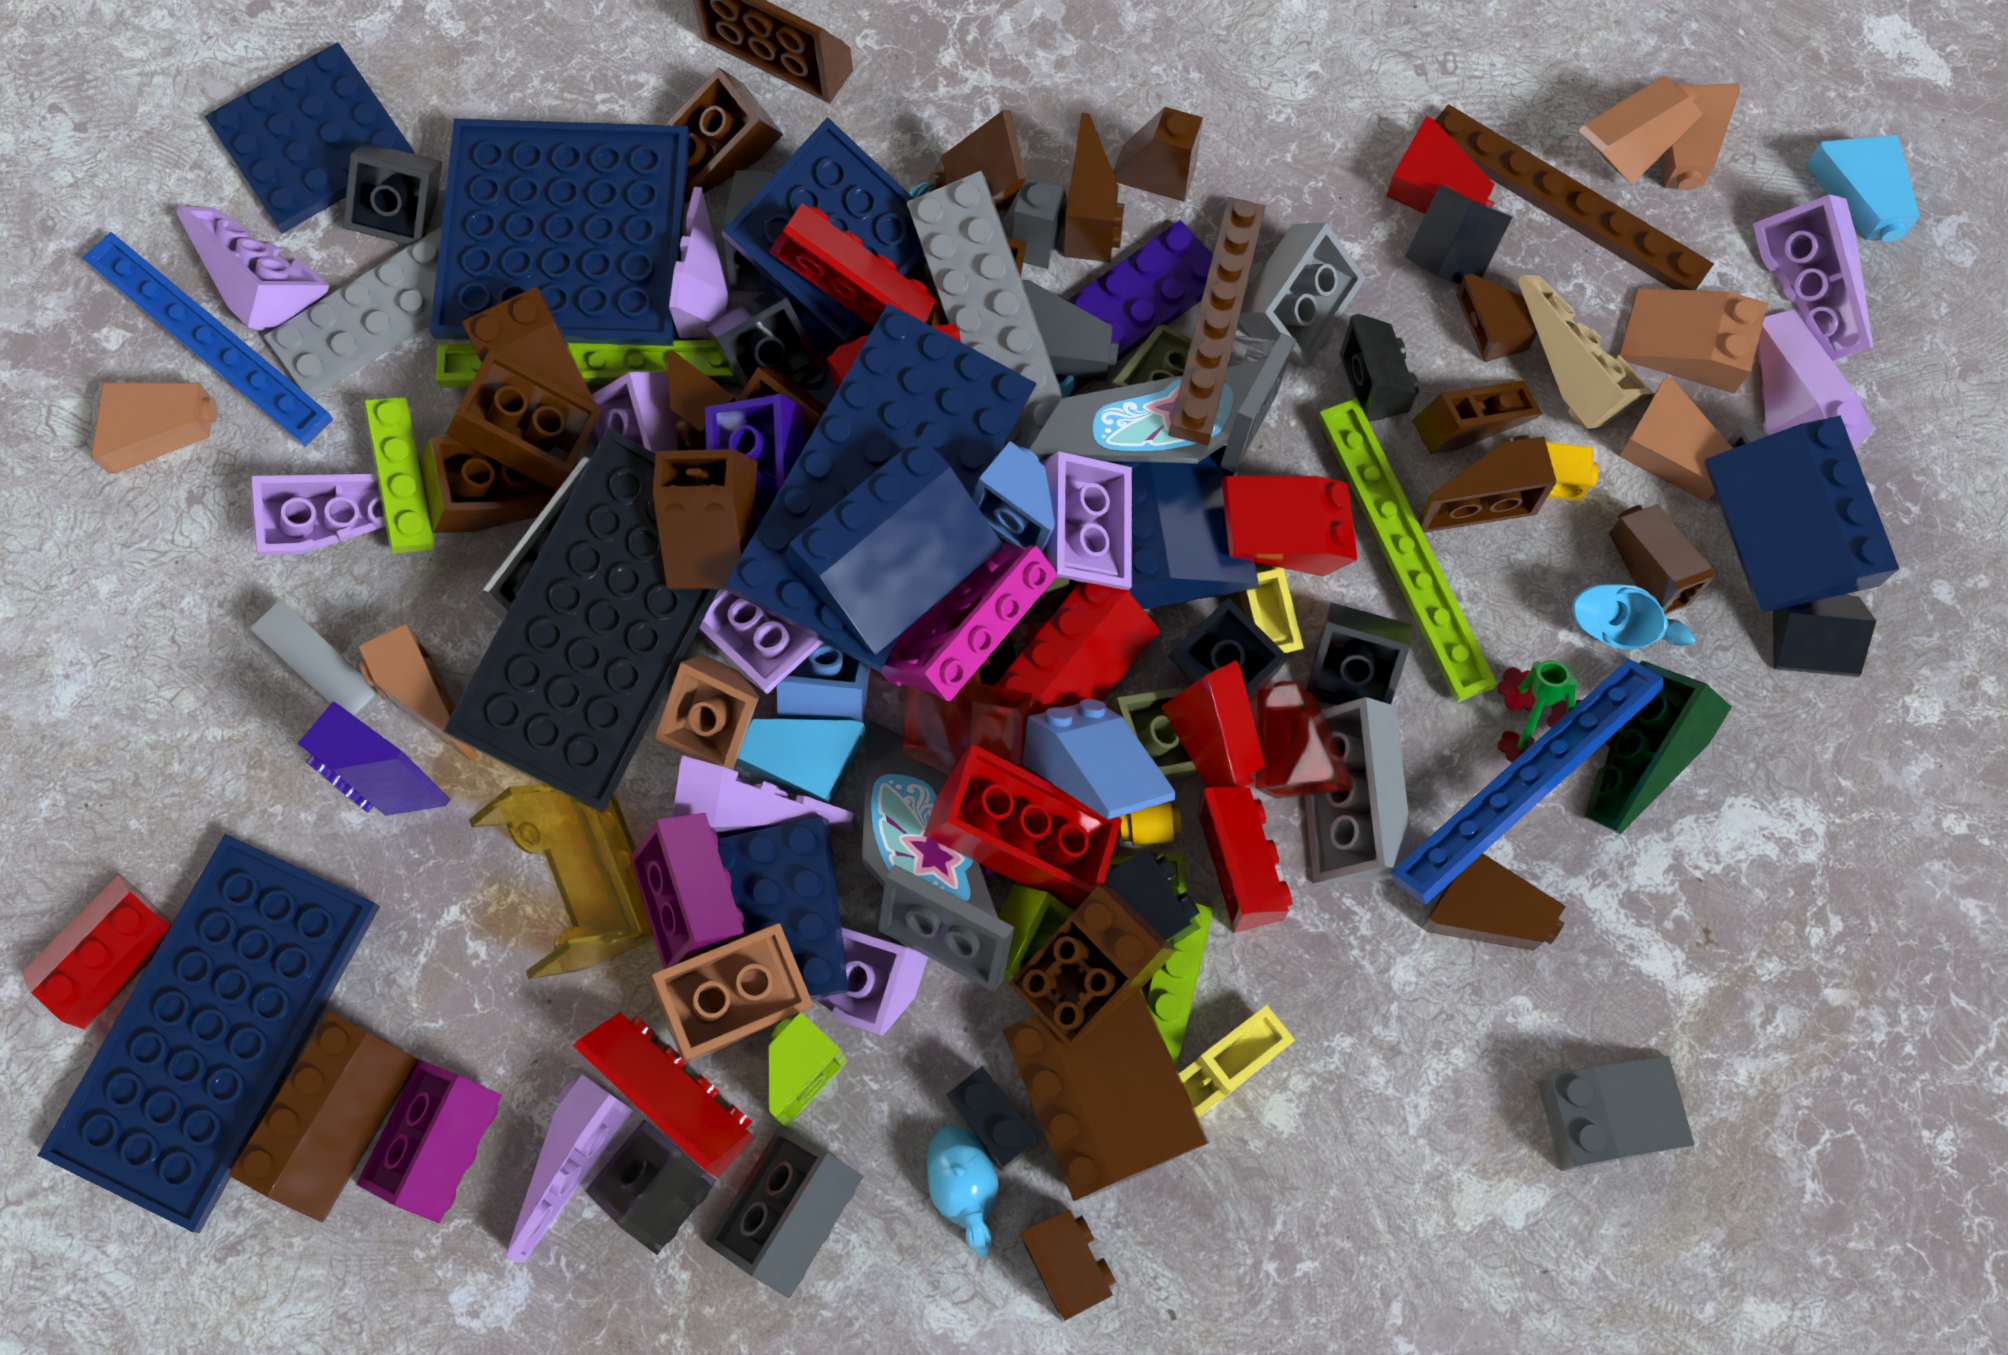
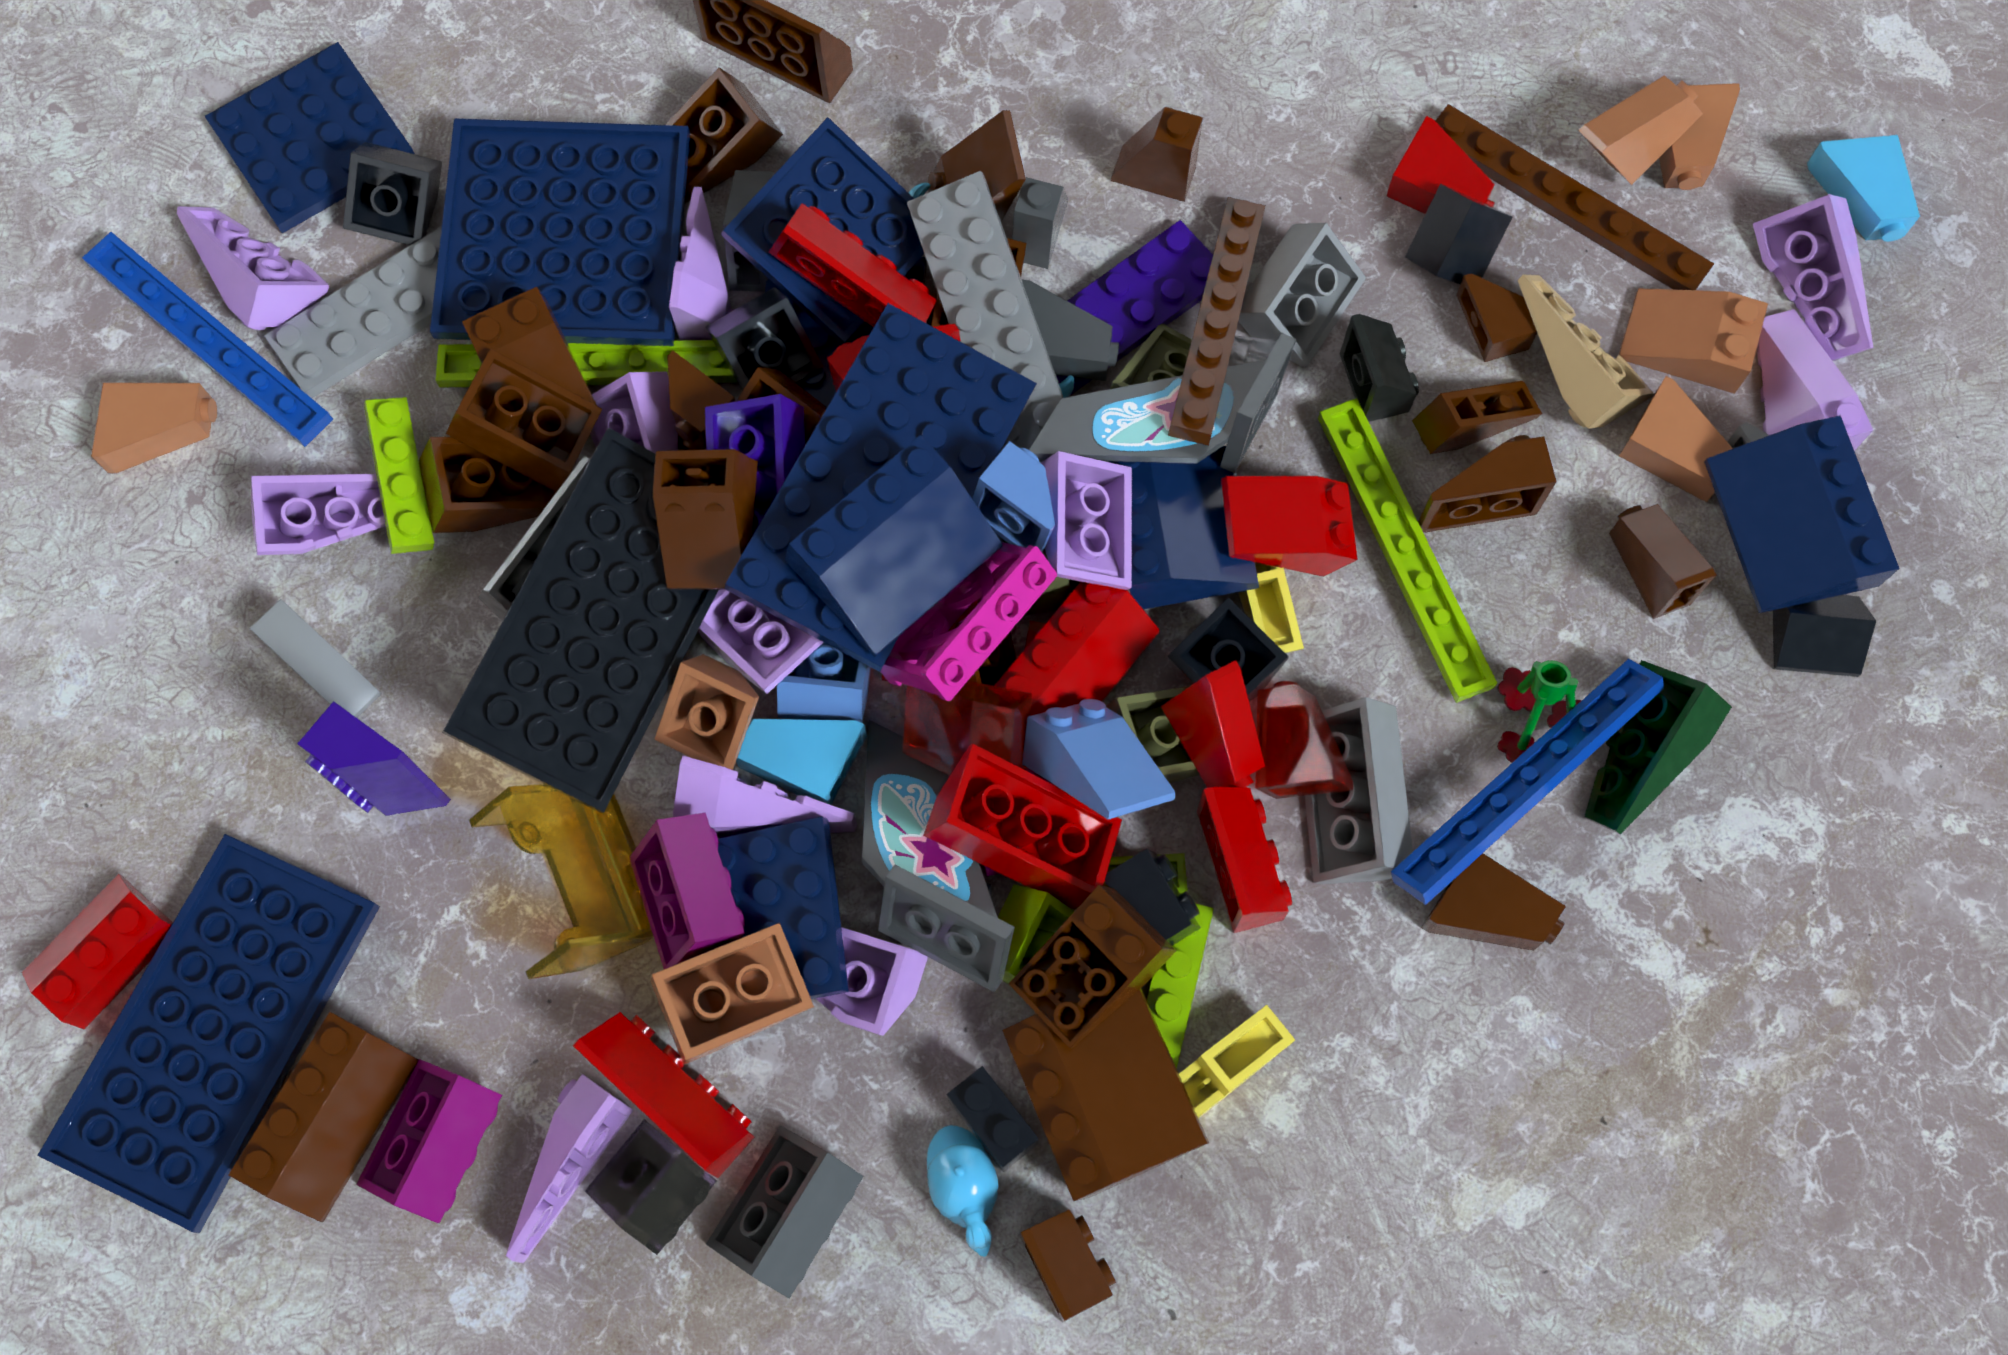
(408, 675): nougat slope -> none
(799, 1066): lime slope -> none
(1092, 211): reddish brown slope -> none
(1151, 825): yellow brick -> none
(1358, 656): black slope -> none
(1573, 470): yellow brick -> none
(1614, 1112): dark grey slope -> none
(1626, 617): medium azure hair -> none

